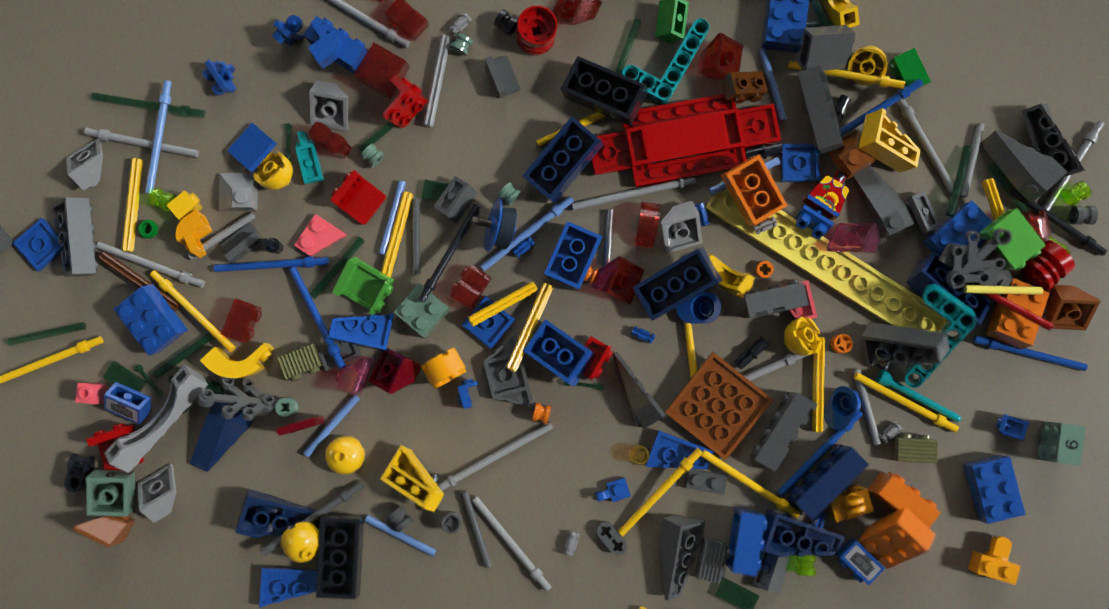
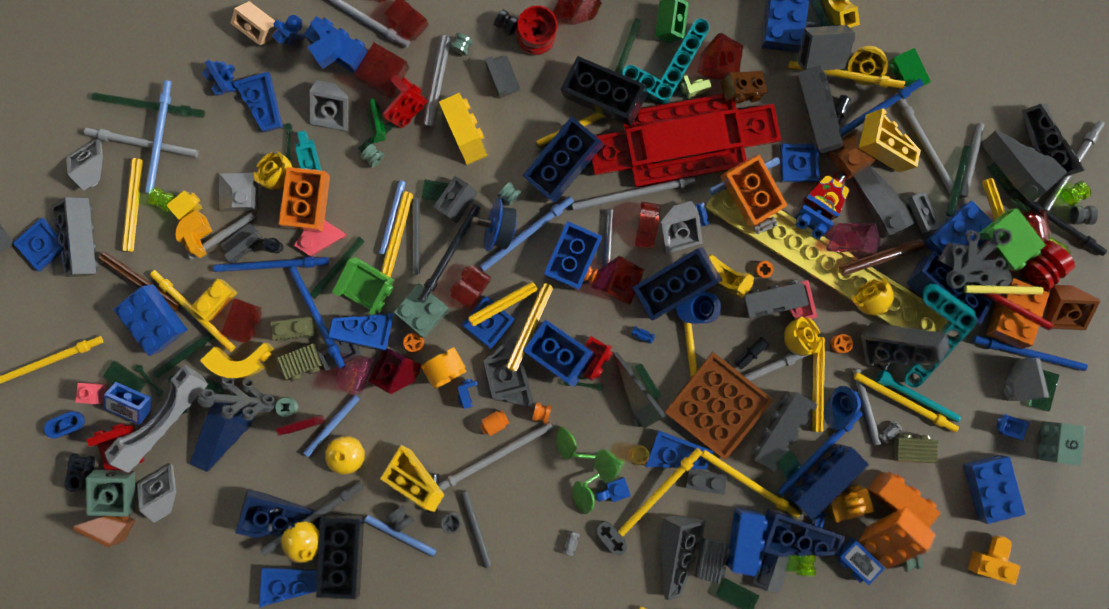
(46, 333): clear green bar -> none
(65, 424): none -> blue plate
(143, 229): green plate -> none
(183, 277): light grey bar -> none
(214, 300): none -> yellow brick
(252, 147): blue tile -> none
(253, 23): none -> light nougat brick
(261, 99): none -> blue wing
(293, 329): none -> olive brick
(304, 199): none -> orange brick
(332, 141): clear red brick -> none
(358, 197): red bracket -> none
(376, 122): none -> green slope
(412, 340): none -> orange wheel
(460, 23): light grey piece -> none
(463, 127): none -> yellow wedge
(494, 423): none -> orange brick
(523, 247): blue piece -> none
(535, 573): light grey bar -> none
(605, 463): none -> bright green plant
(646, 379): none -> clear green tile
(697, 88): none -> yellowish green bracket
(765, 151): black axle -> none
(772, 84): medium blue bar -> none
(788, 465): none -> clear green tile
(874, 297): none -> yellow cylinder
(881, 257): none -> reddish brown axle
(915, 562): none -> sand green wheel
(1026, 381): none -> light grey slope
(1051, 382): none -> clear green tile

